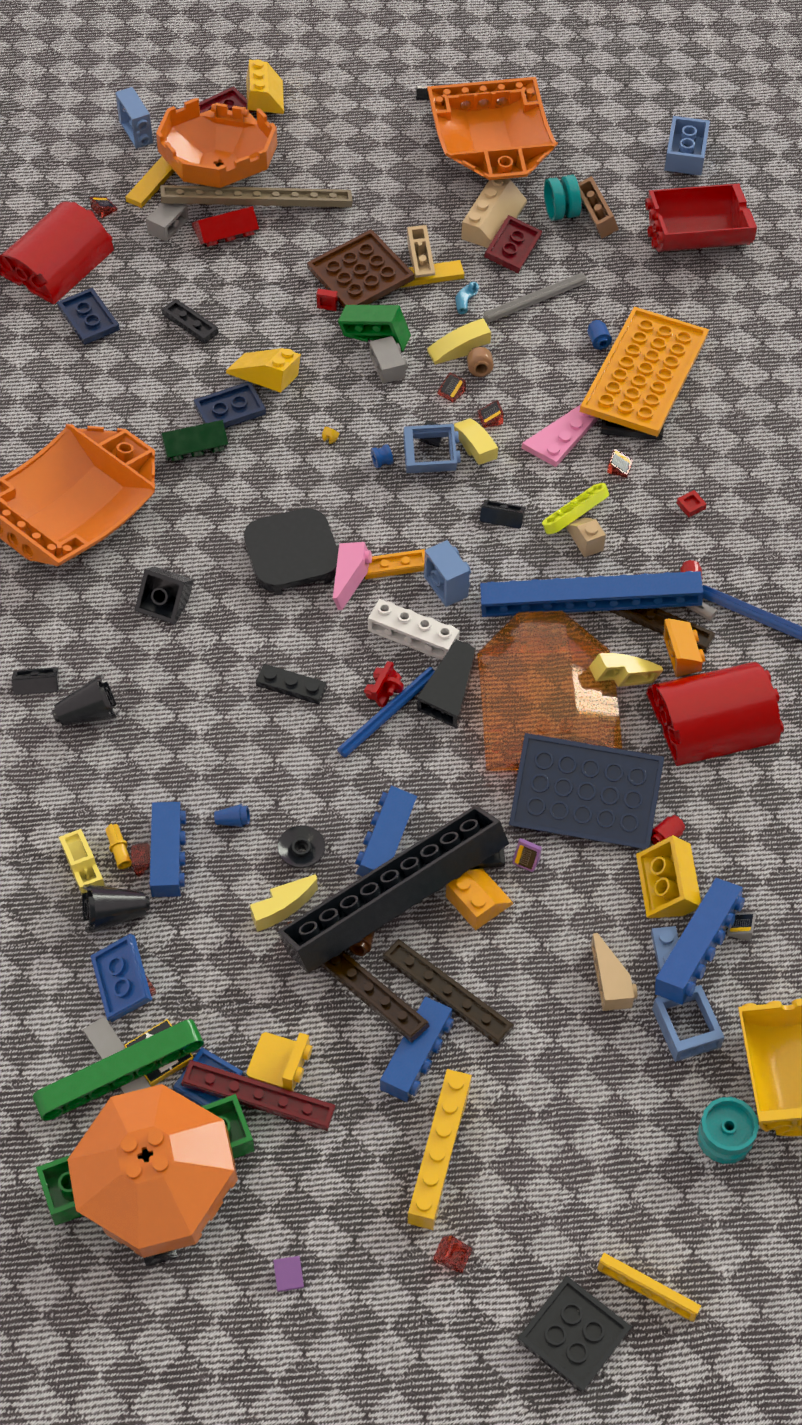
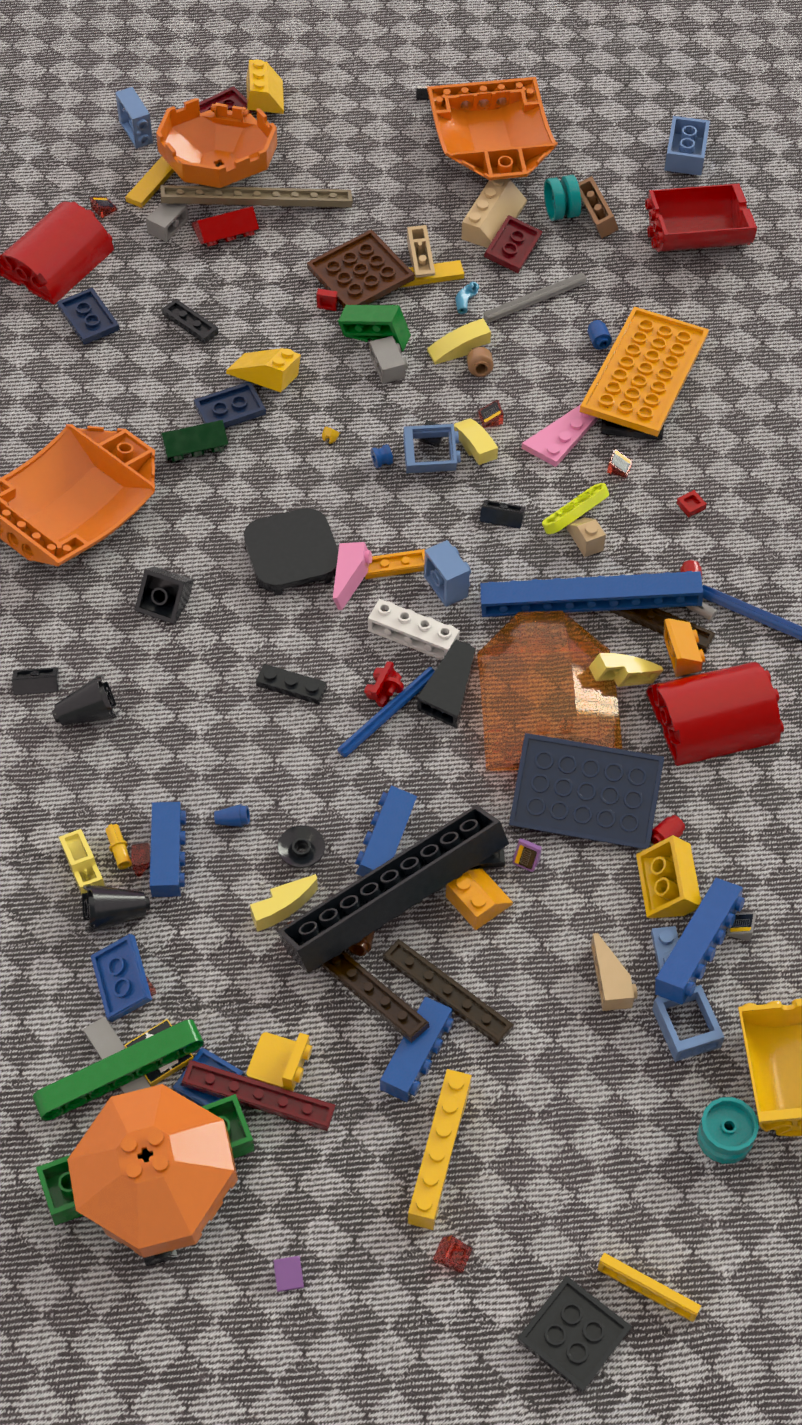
(452, 387): slope -> none

